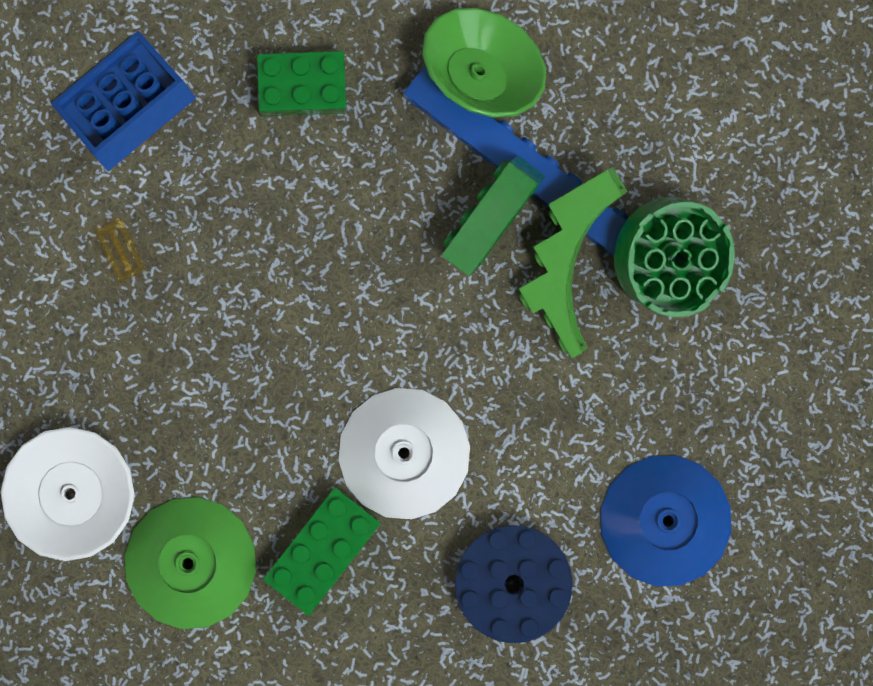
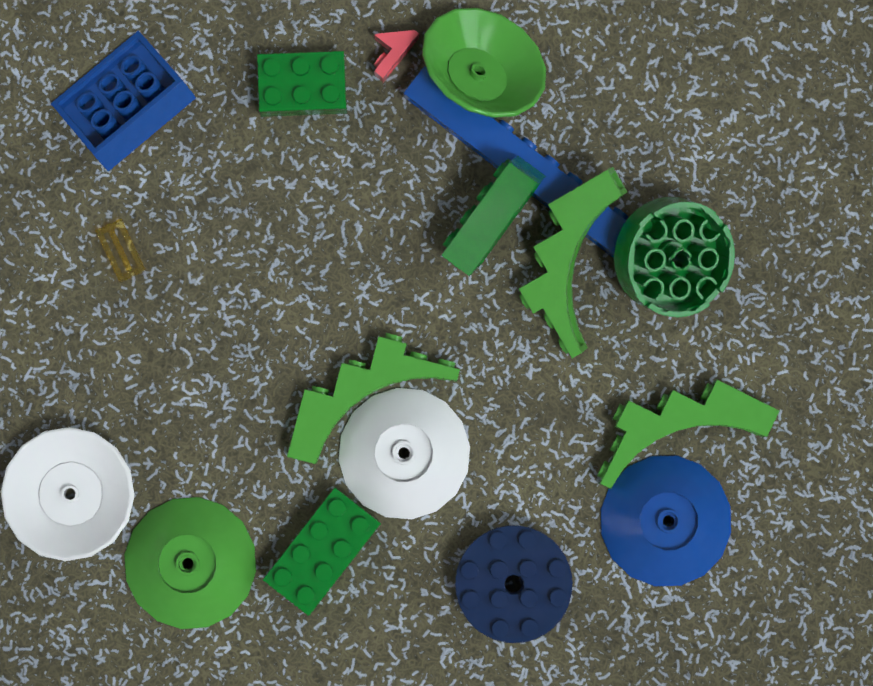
(389, 366): none -> bright green arch
(399, 45): none -> coral slope
(721, 407): none -> bright green arch

